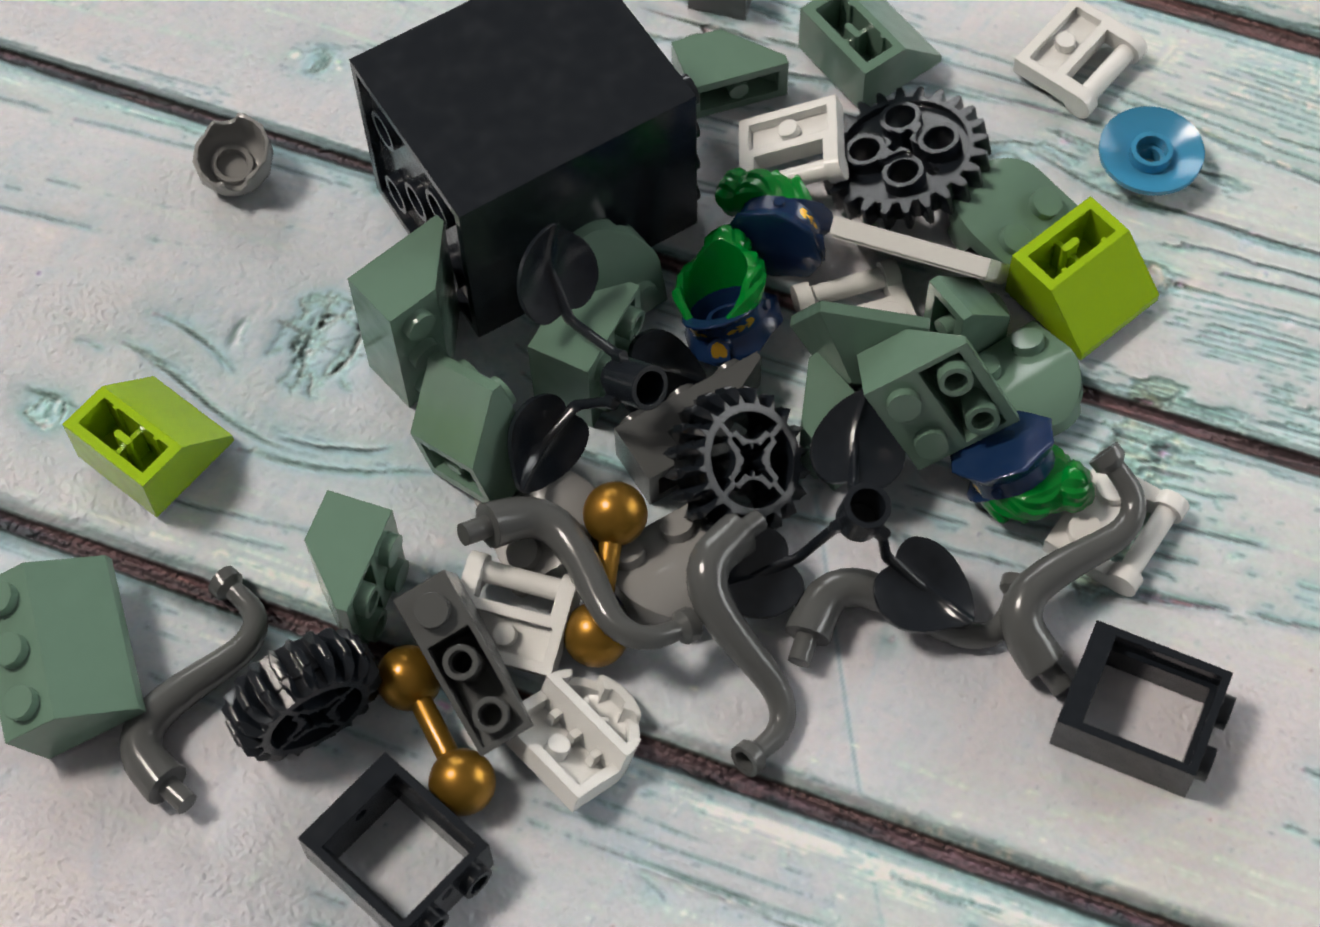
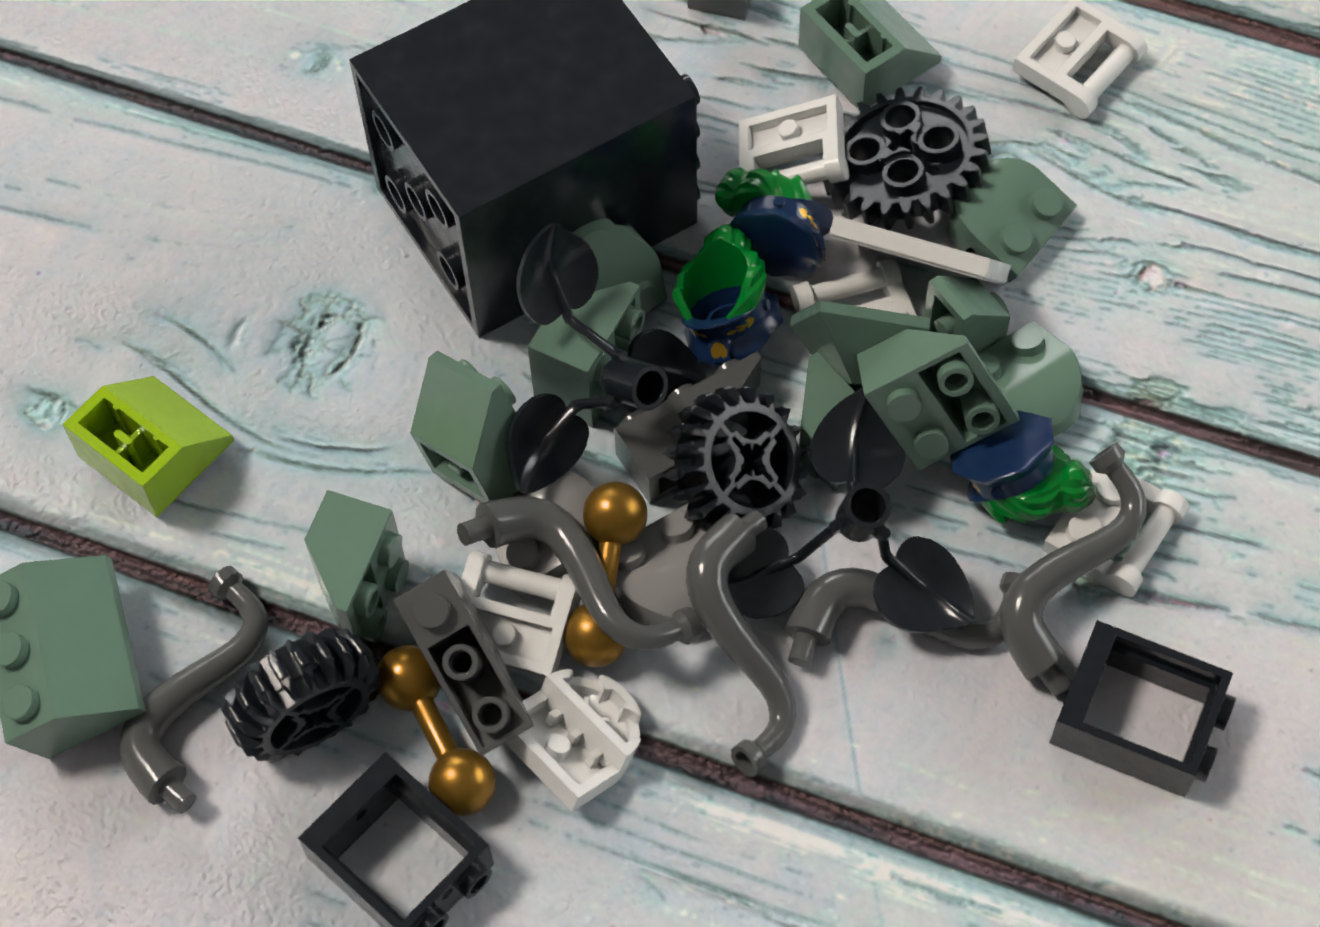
(233, 156): light grey hair -> none
(408, 308): sand green slope -> none
(729, 70): sand green slope -> none
(1082, 278): lime slope -> none
(1152, 135): dark azure dish -> none

